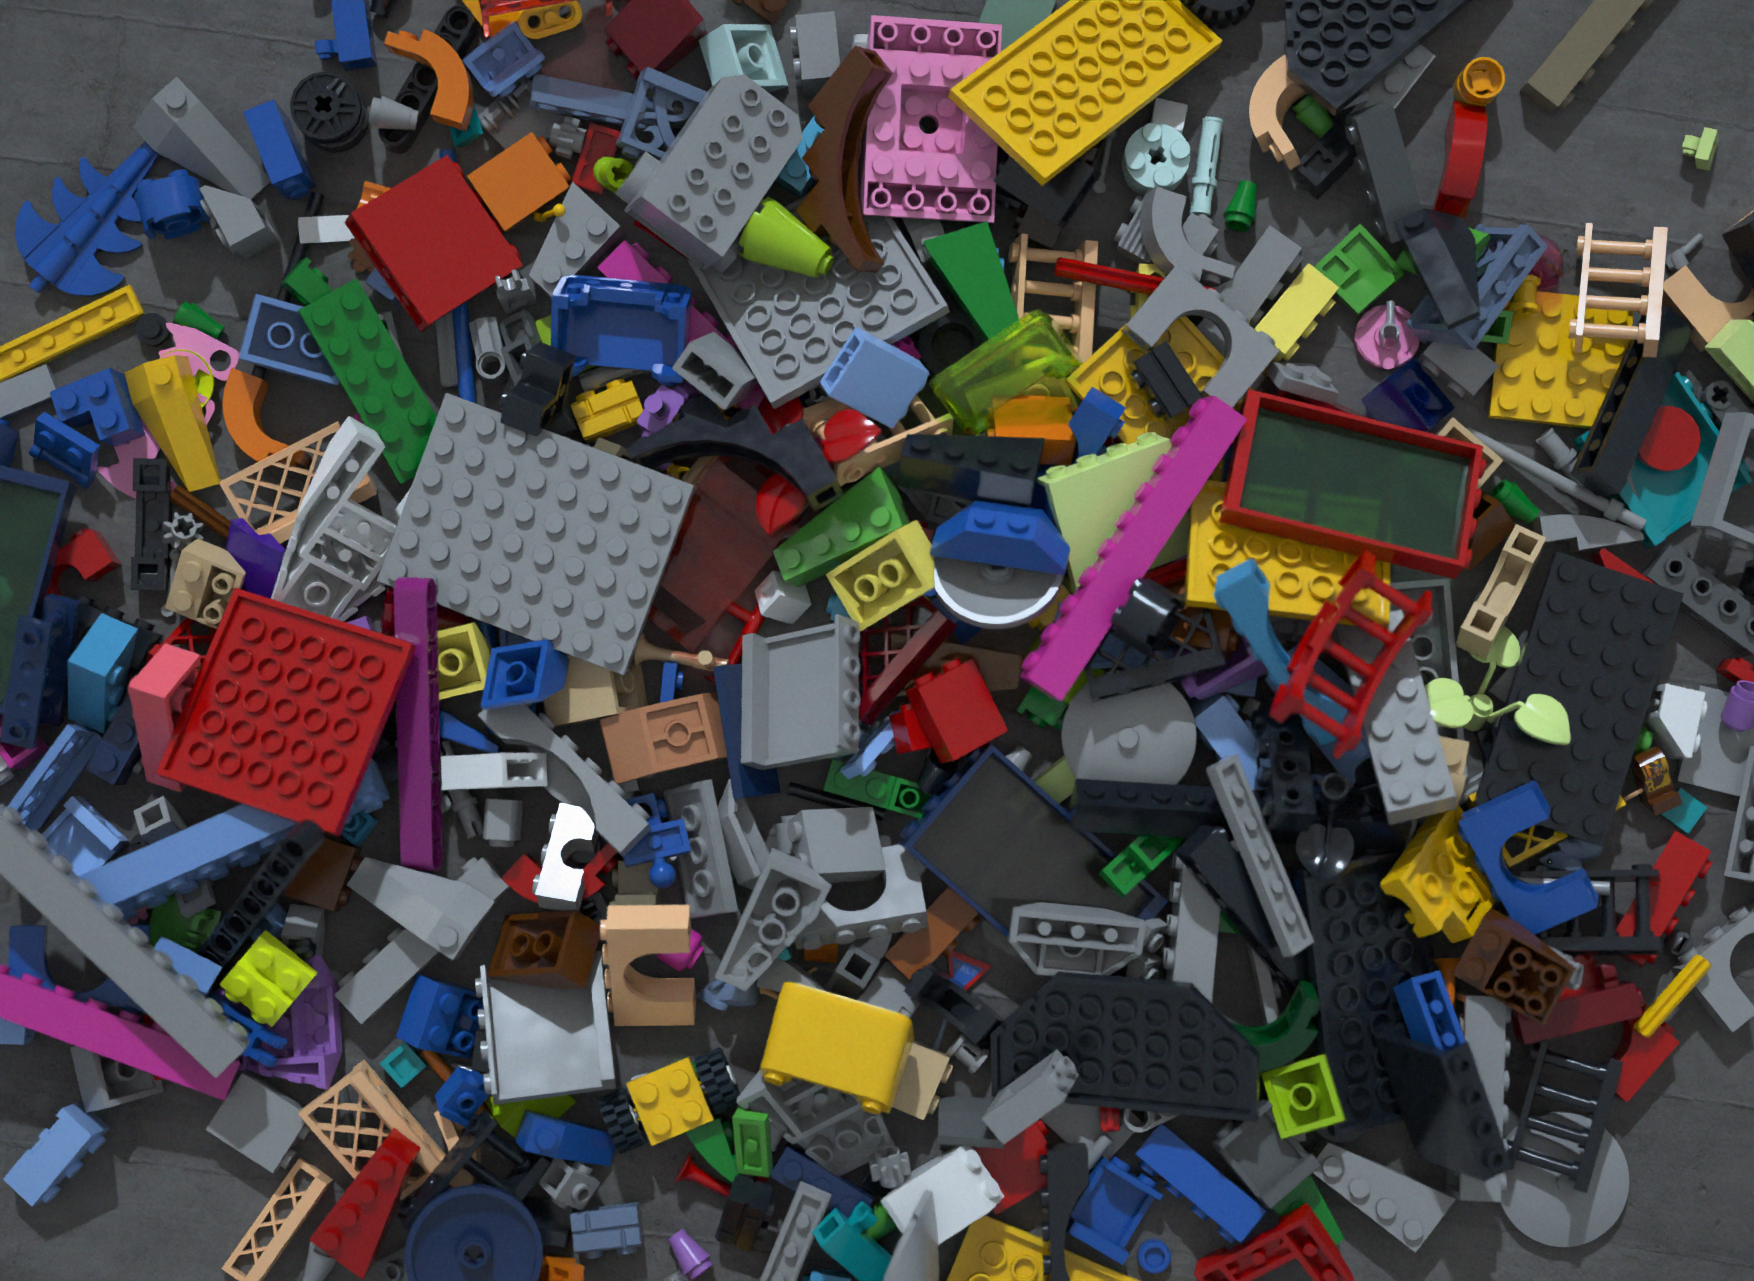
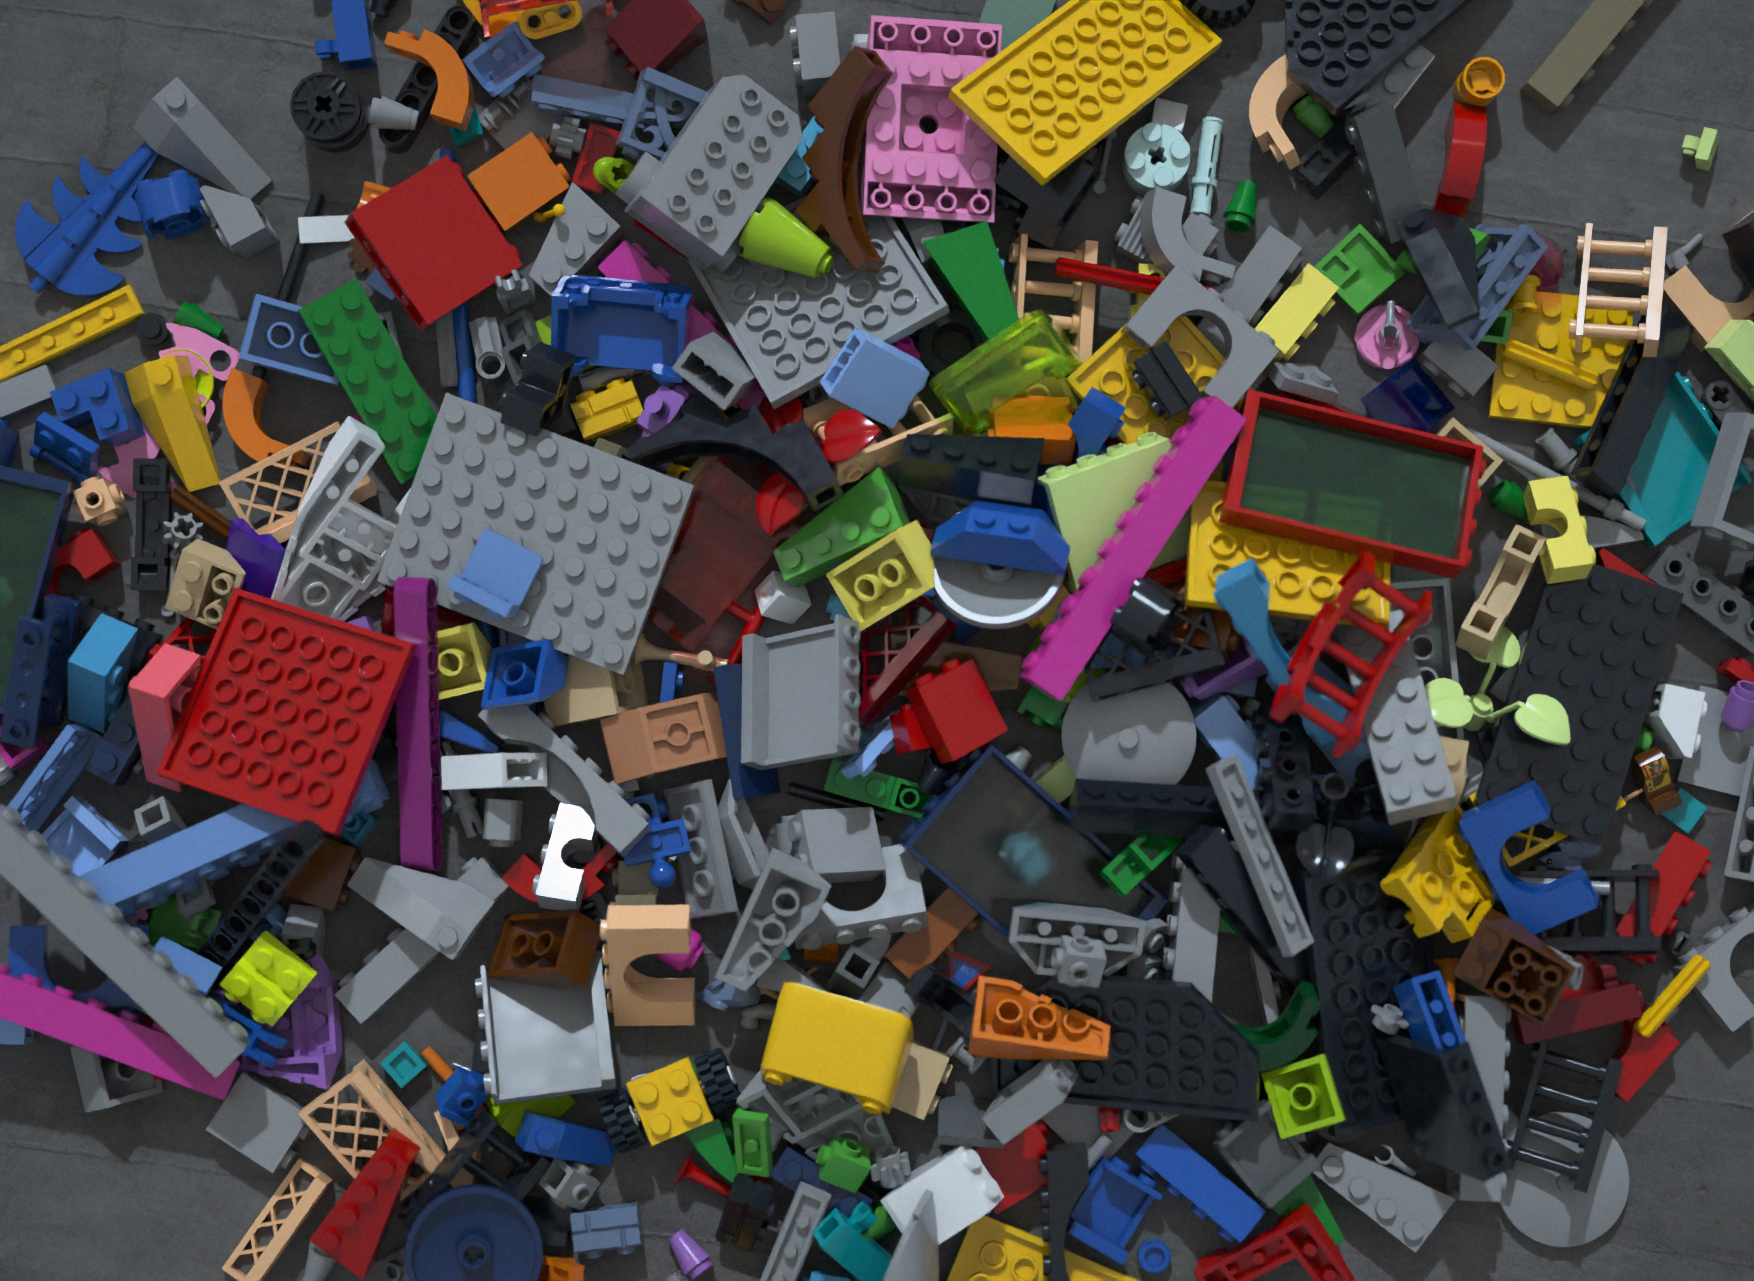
(57, 1154): light blue wedge -> none
(109, 504): none -> light nougat brick
(280, 150): blue brick -> none
(305, 283): green brick -> none
(441, 1017): blue slope -> none
(497, 575): none -> medium blue bracket
(744, 51): light aqua slope -> none
(752, 1014): none -> light grey arm
(843, 1163): none -> bright green brick
(1026, 857): none -> clear light blue slope
(1028, 1026): none -> orange wedge
(1079, 961): none -> light grey brick
(1388, 1018): none -> light grey plate
(1396, 1162): none -> light grey hand
(1491, 528): reddish brown slope -> none
(1550, 364): none -> yellow axle
(1555, 504): none -> light yellow arch
(1670, 441): red tile -> none

